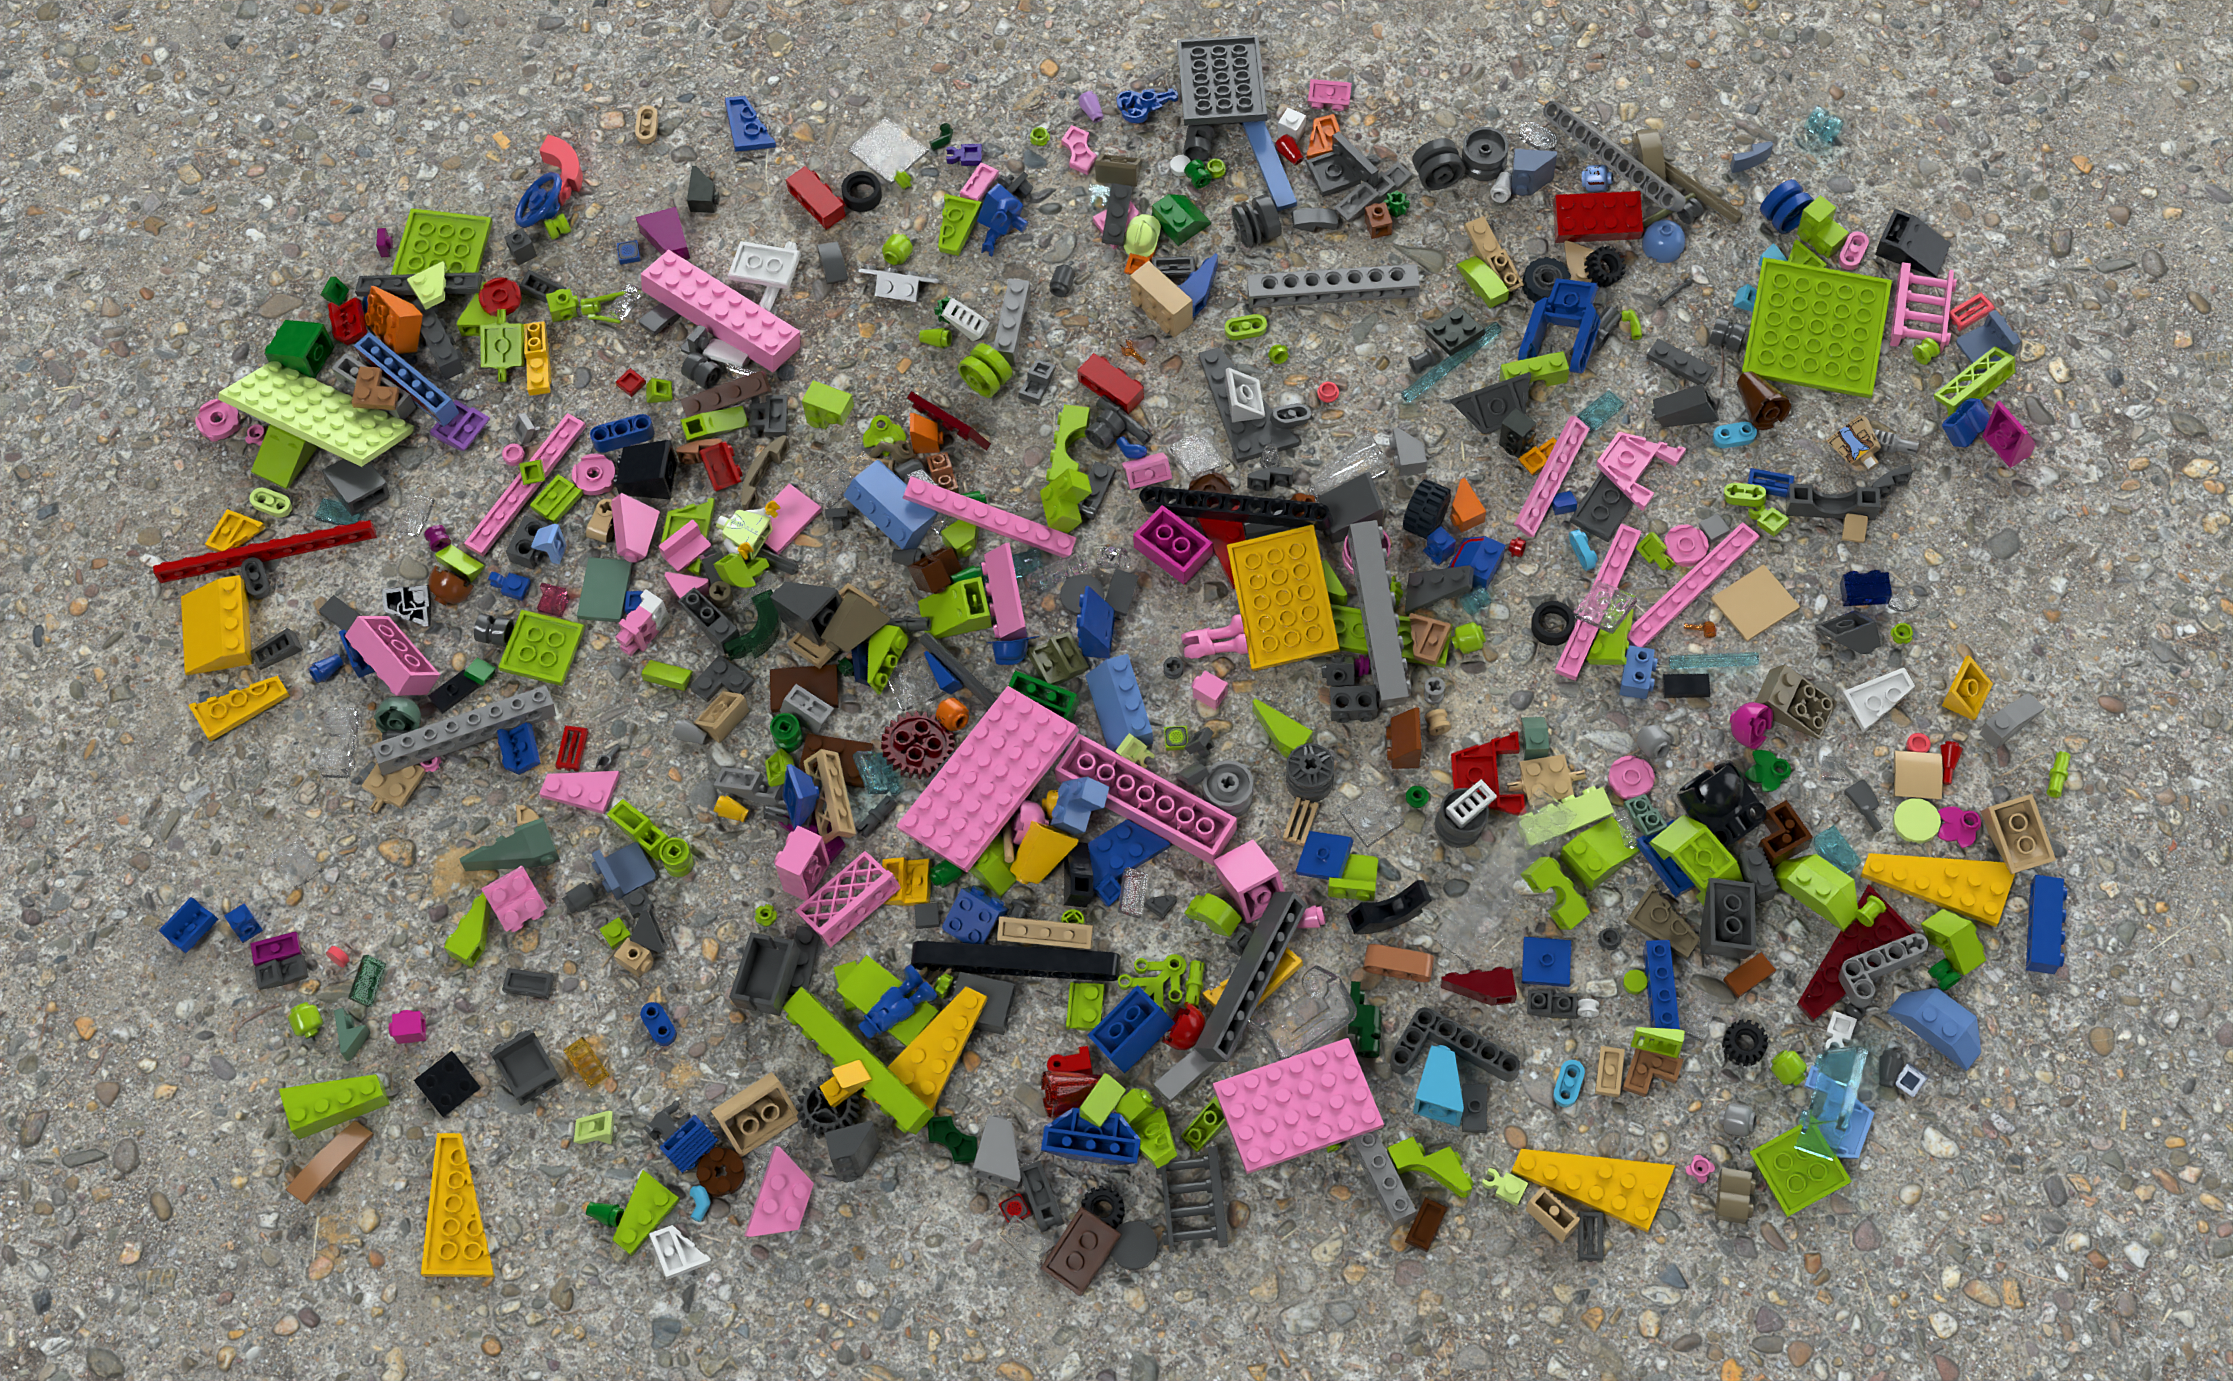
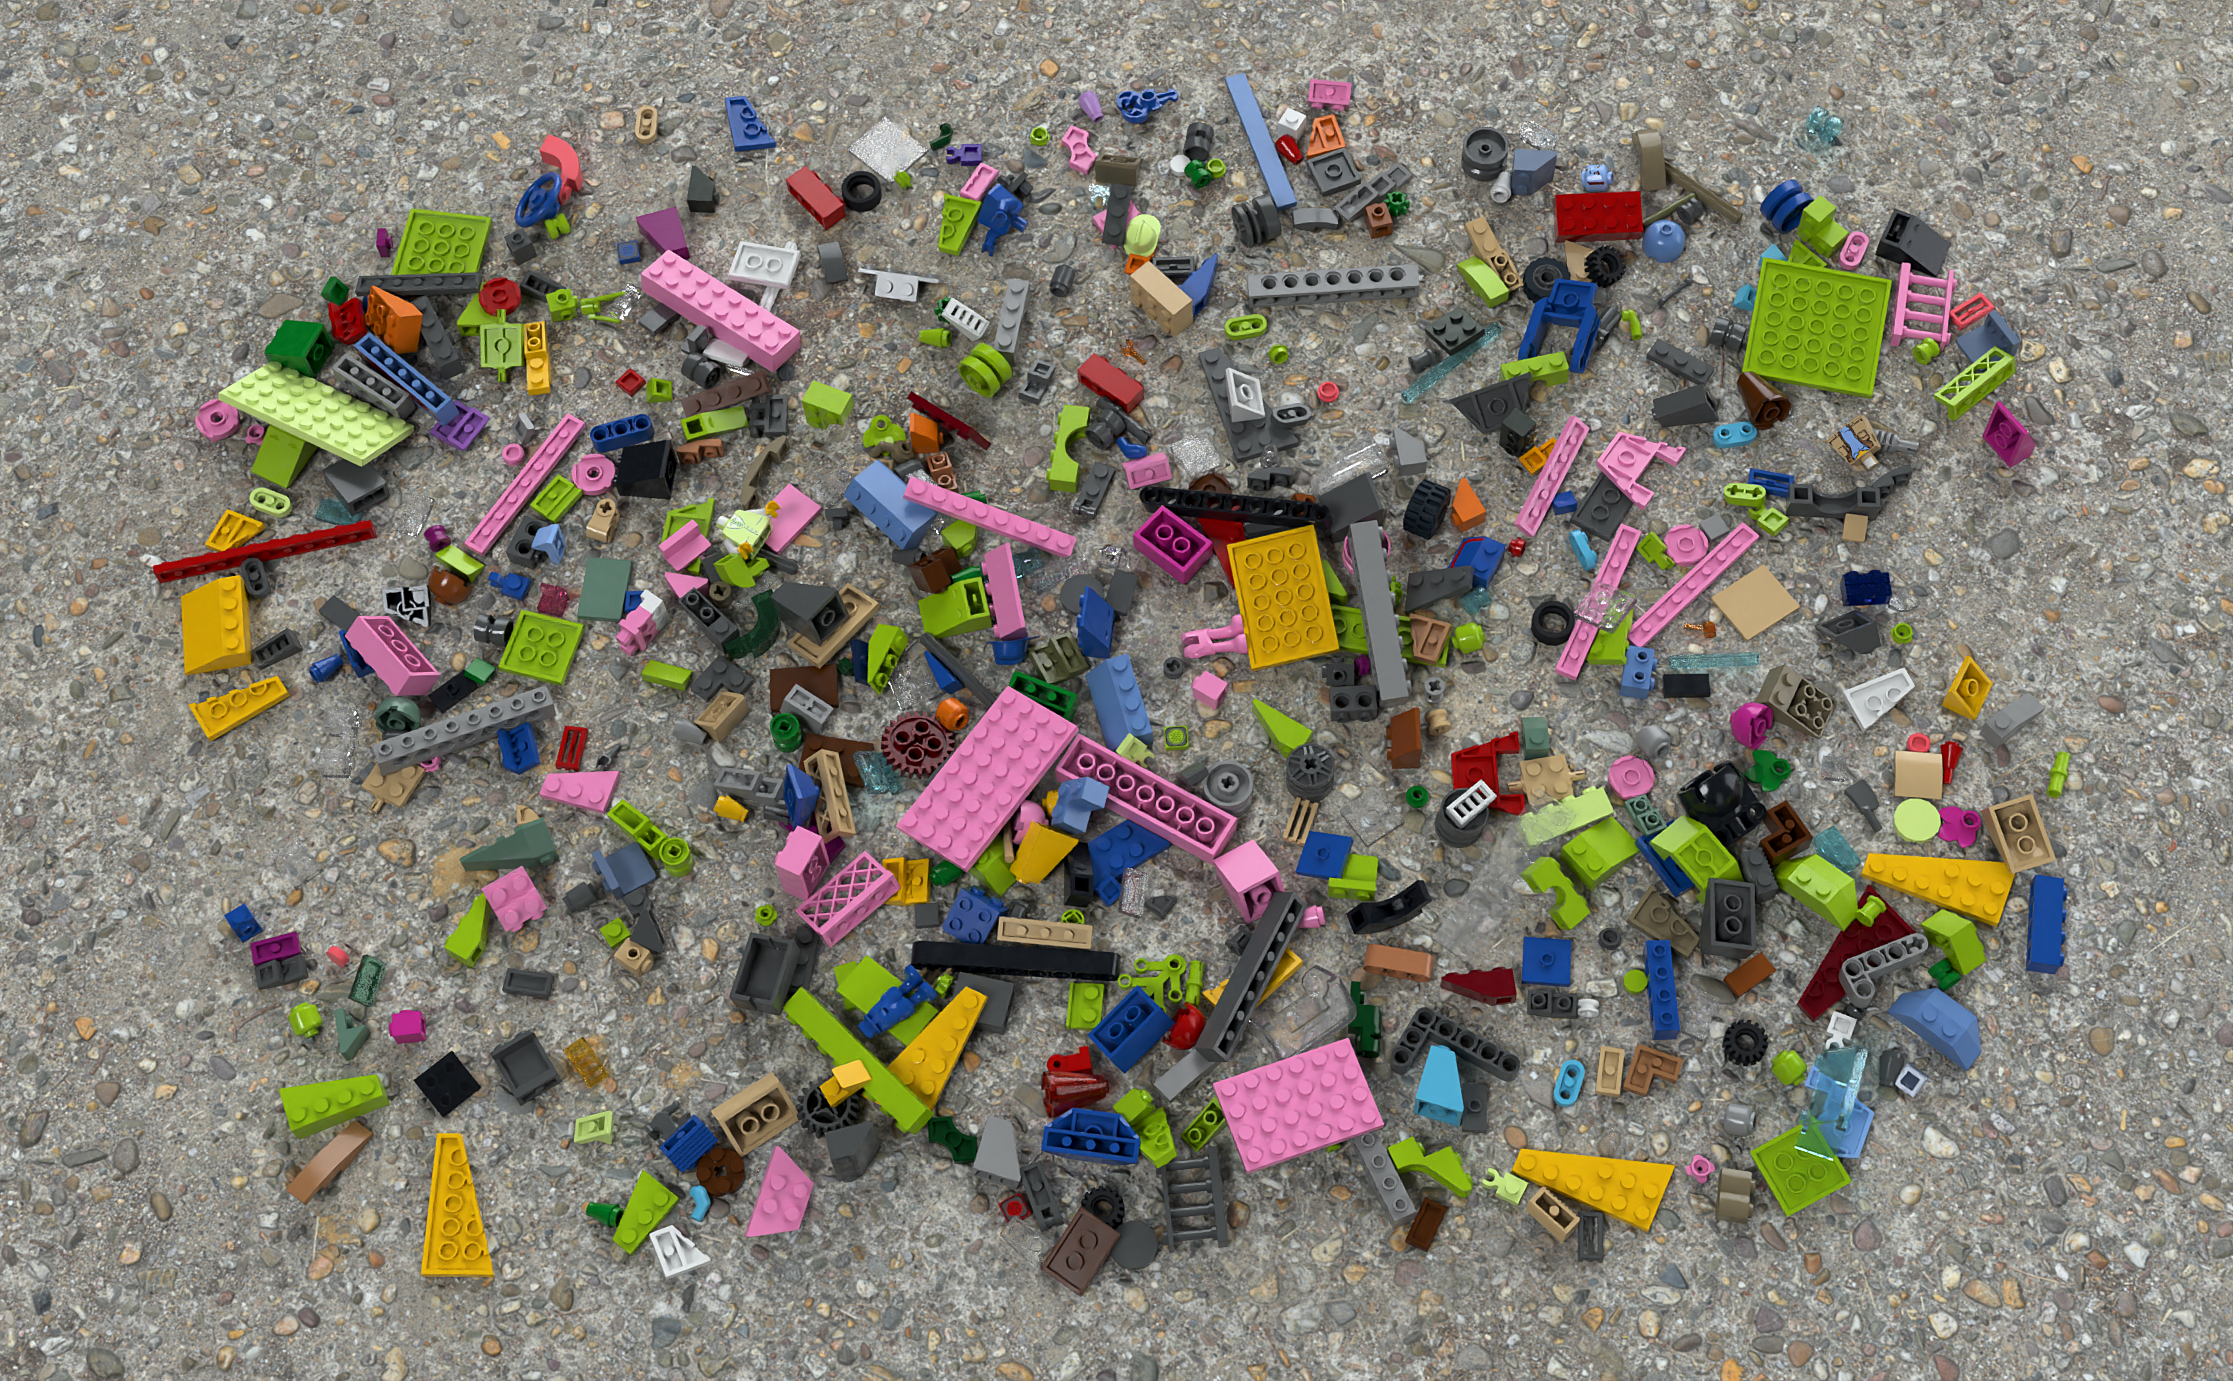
(188, 925): blue bracket -> none
(370, 394): medium nougat plate -> none
(429, 285): yellowish green wing -> none
(532, 471): lime slope -> none
(633, 527): bright pink slope -> none
(658, 1022): blue plate -> none
(720, 465): red bracket -> none
(776, 767): lime slope -> none
(852, 623): dark tan slope -> none
(876, 816): dark grey pin -> none
(897, 249): lime head -> none
(910, 624): dark grey pin -> none
(1062, 498): lime brick -> none
(1102, 1100): lime slope -> none
(1179, 217): green slope -> none
(1200, 742): dark grey tile -> none
(1214, 913): lime brick -> none
(1221, 80): plate -> none
(1354, 158): dark grey plate -> none
(1438, 164): dark grey wheel -> none
(1439, 546): blue brick -> none
(1601, 410): clear light blue tile -> none
(1620, 160): light grey beam -> none
(1626, 828): clear axle -> none
(1665, 1041): lime slope -> none
(1758, 153): sand blue slope -> none
(1966, 422): blue brick -> none

